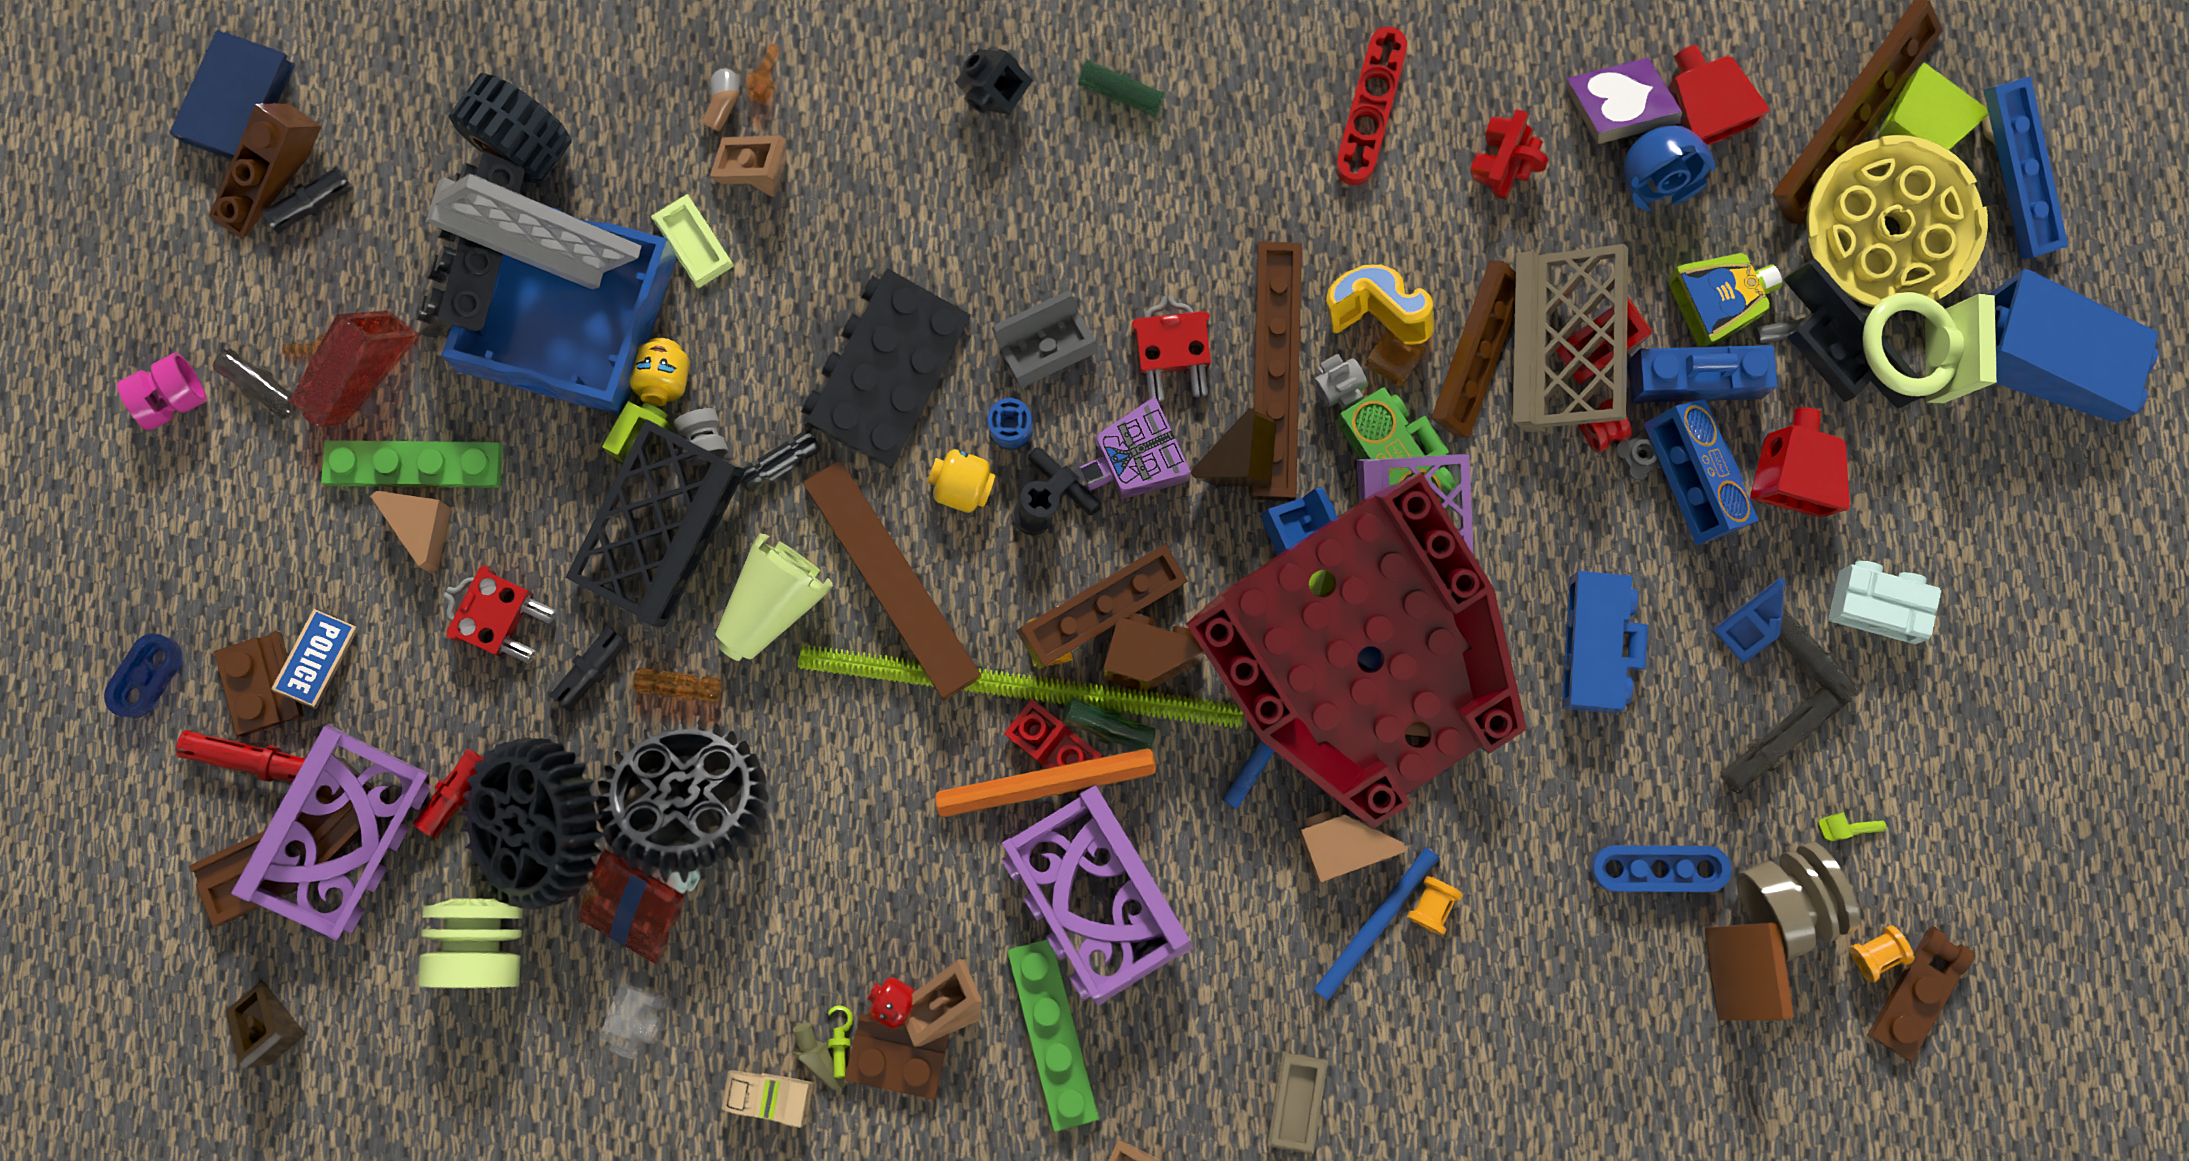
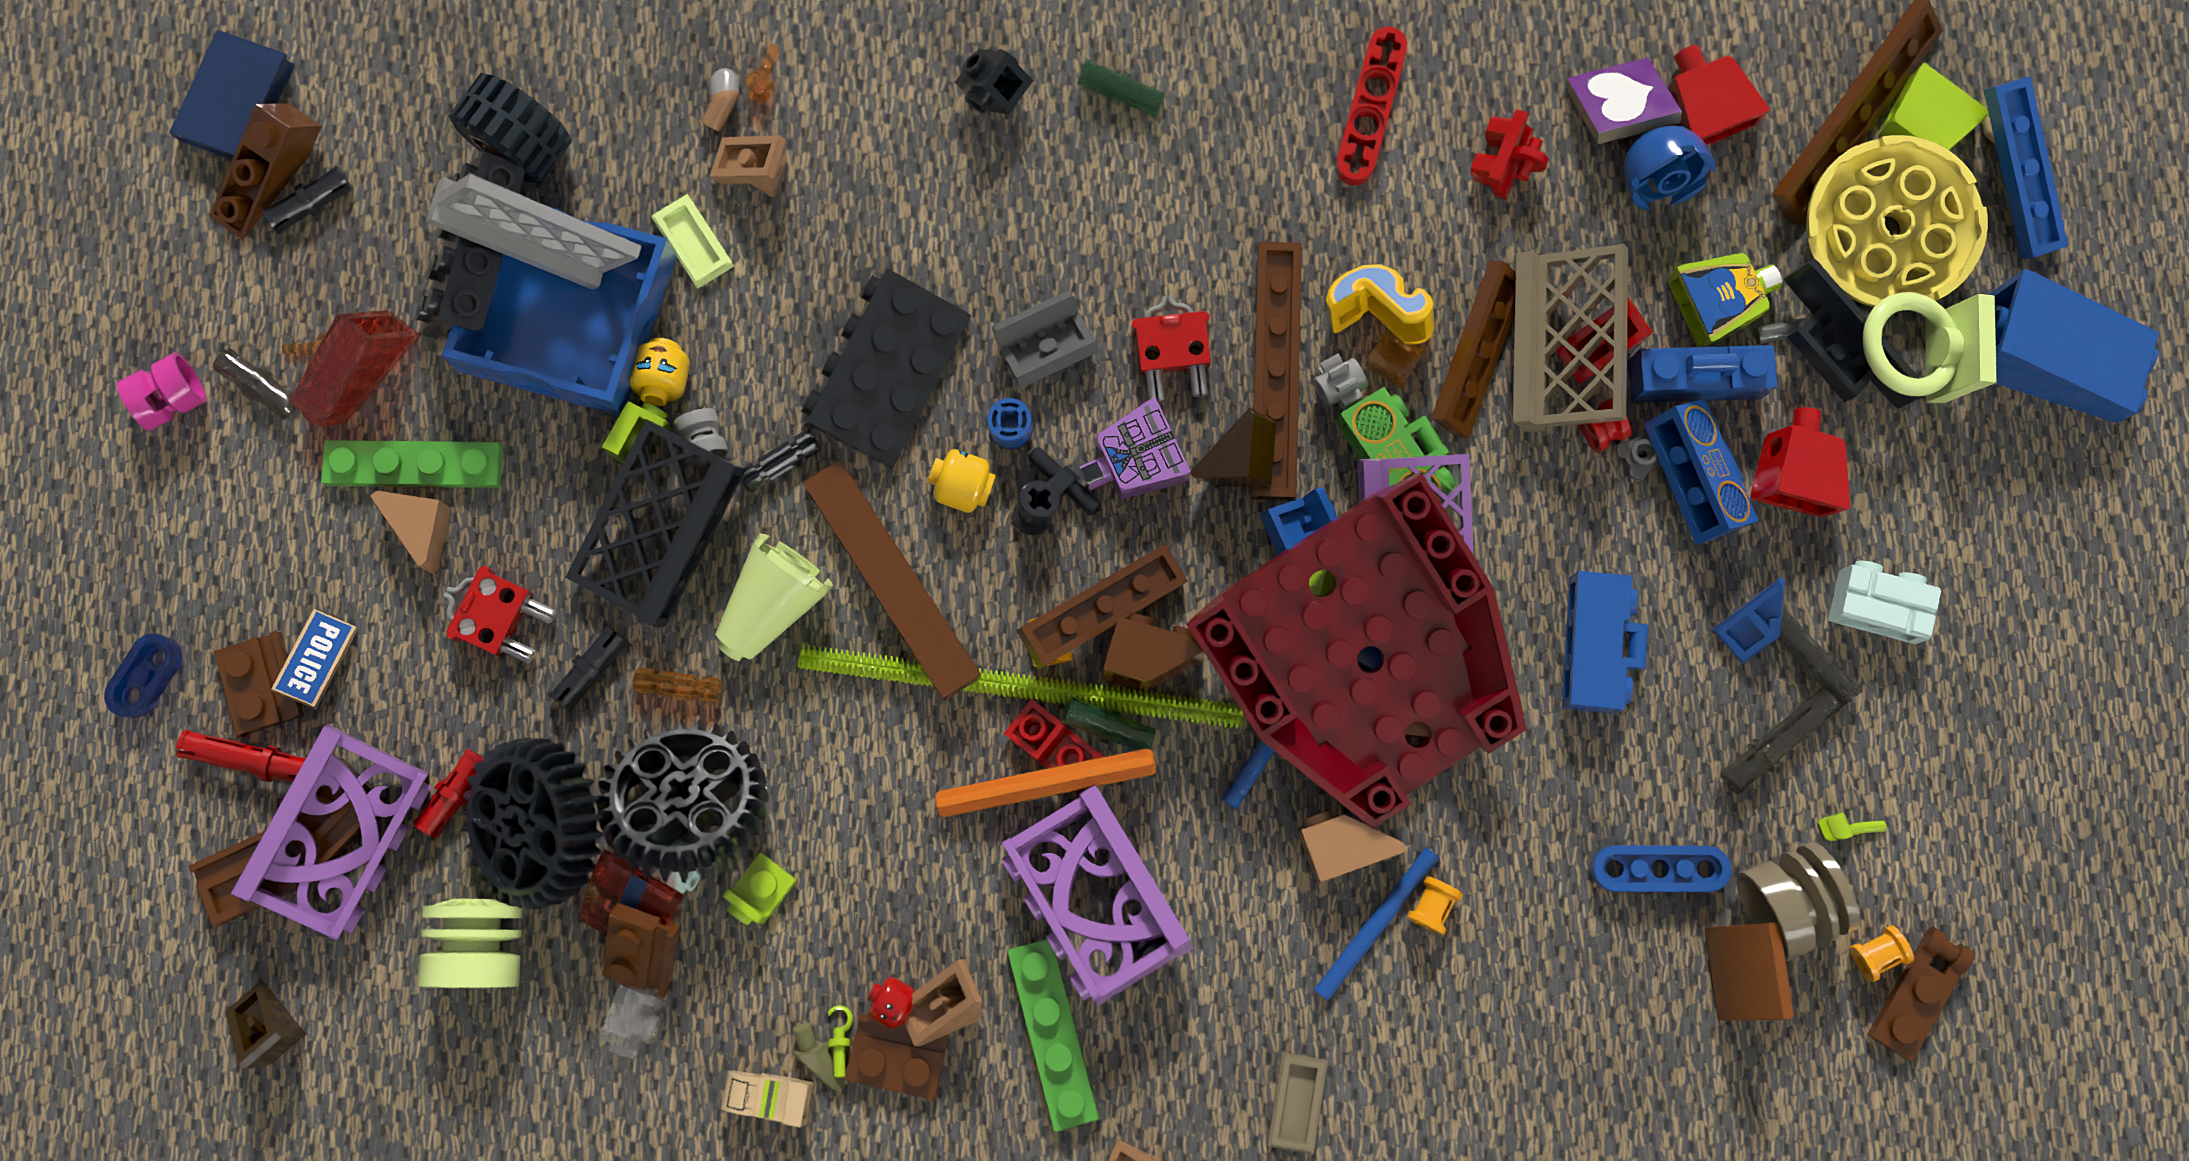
(640, 949): none -> reddish brown plate
(759, 891): none -> lime bracket

